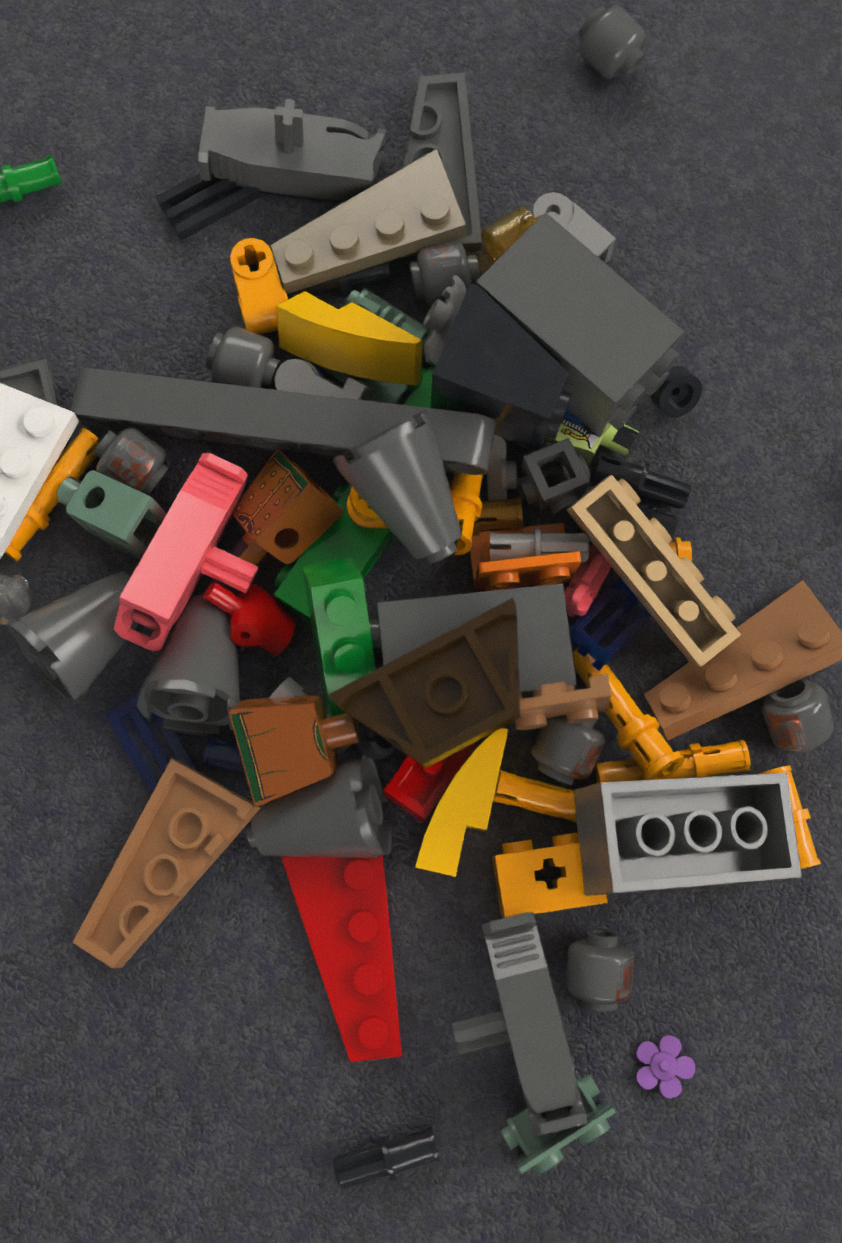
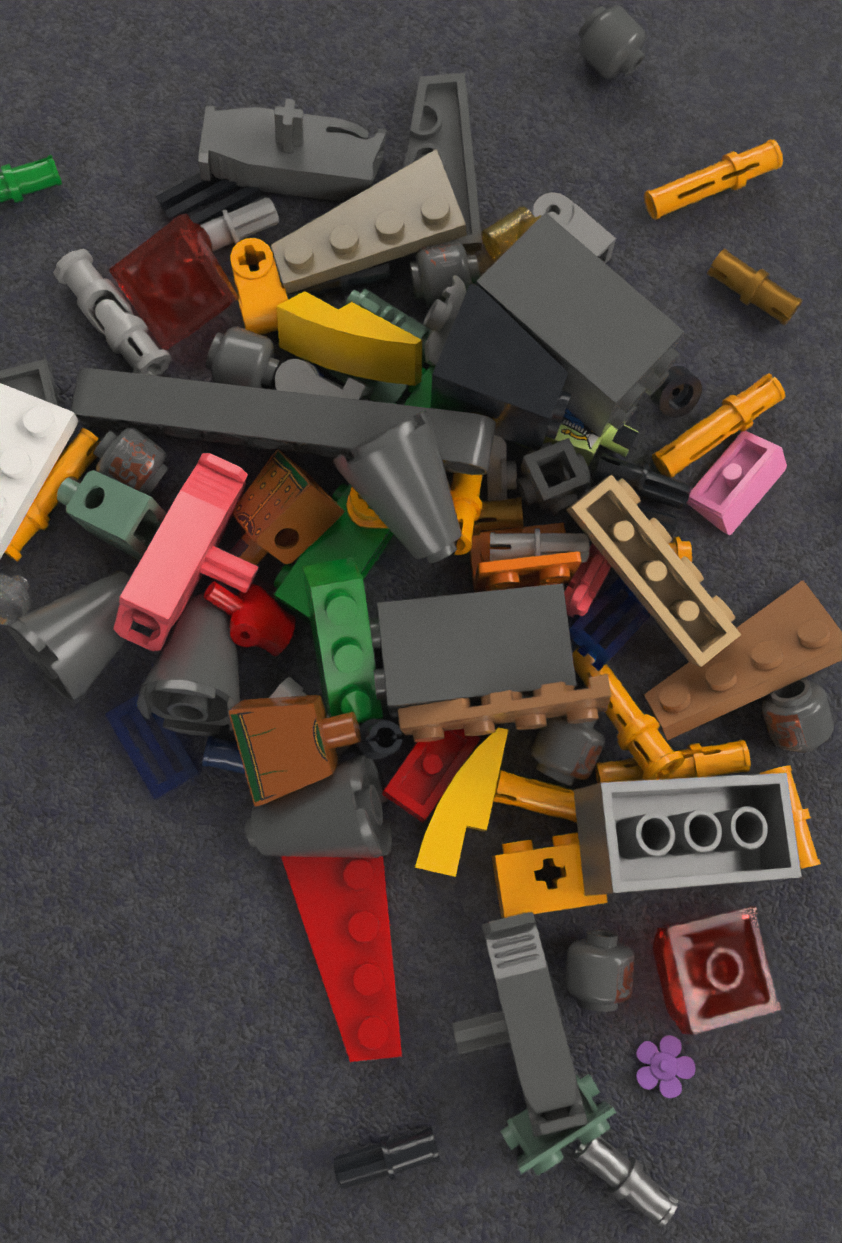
(111, 314): none -> light grey piece
(167, 852): medium nougat wing -> none
(175, 281): none -> clear red slope
(241, 223): none -> light grey axle
(443, 690): dark brown wing -> none
(627, 1180): none -> flat silver pin
(714, 970): none -> clear red slope
(729, 173): none -> light orange pin
(734, 415): none -> light orange pin
(737, 481): none -> bright pink slope
(754, 287): none -> pearl gold pin

